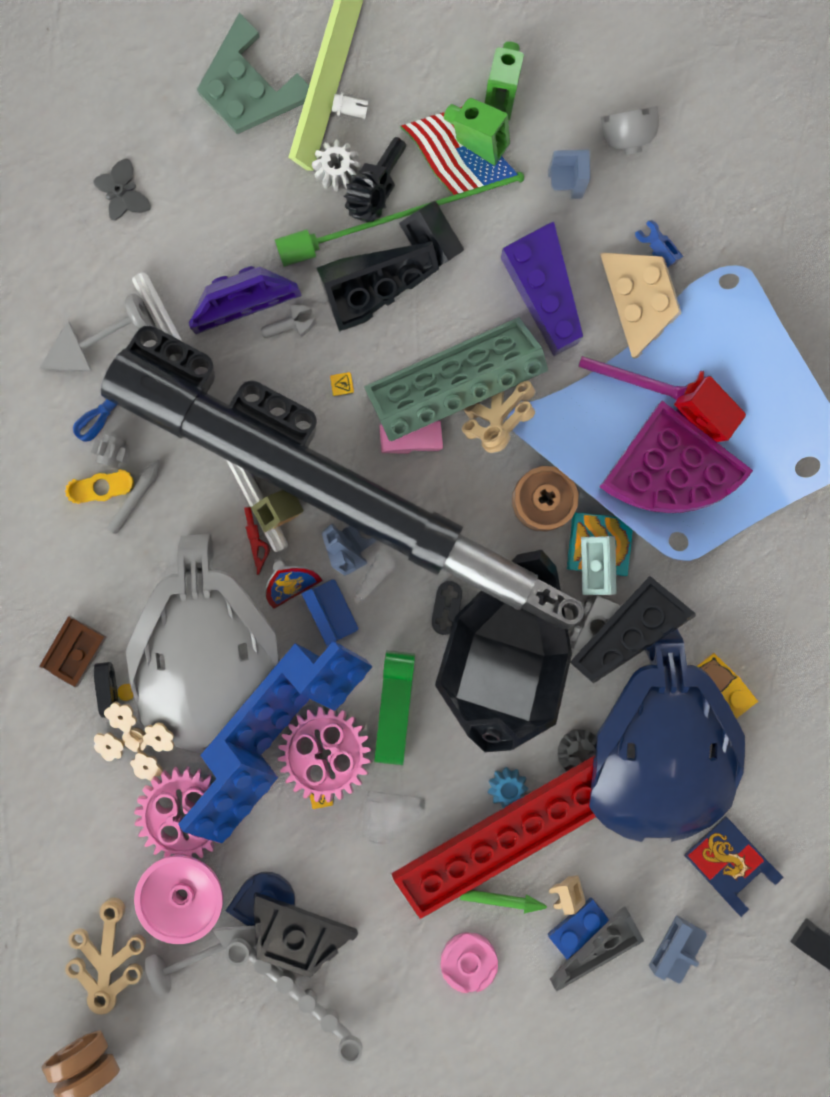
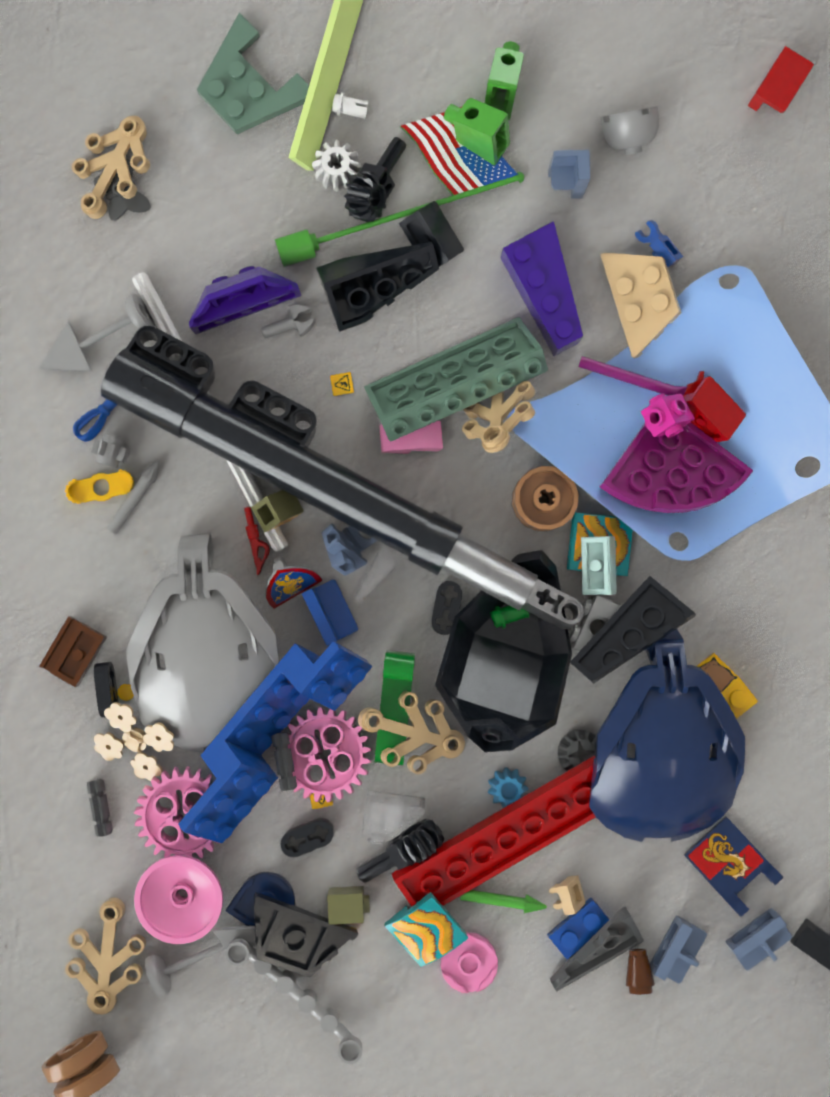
(99, 807): none -> dark grey axle
(114, 163): none -> tan plant
(284, 761): none -> dark grey axle
(309, 844): none -> black beam
(347, 905): none -> olive brick
(408, 848): none -> black gear
(417, 734): none -> tan plant
(426, 930): none -> slope
(507, 615): none -> green pin
(639, 973): none -> reddish brown cone
(667, 415): none -> dark pink brick
(759, 939): none -> sand blue panel
(782, 81): none -> red panel

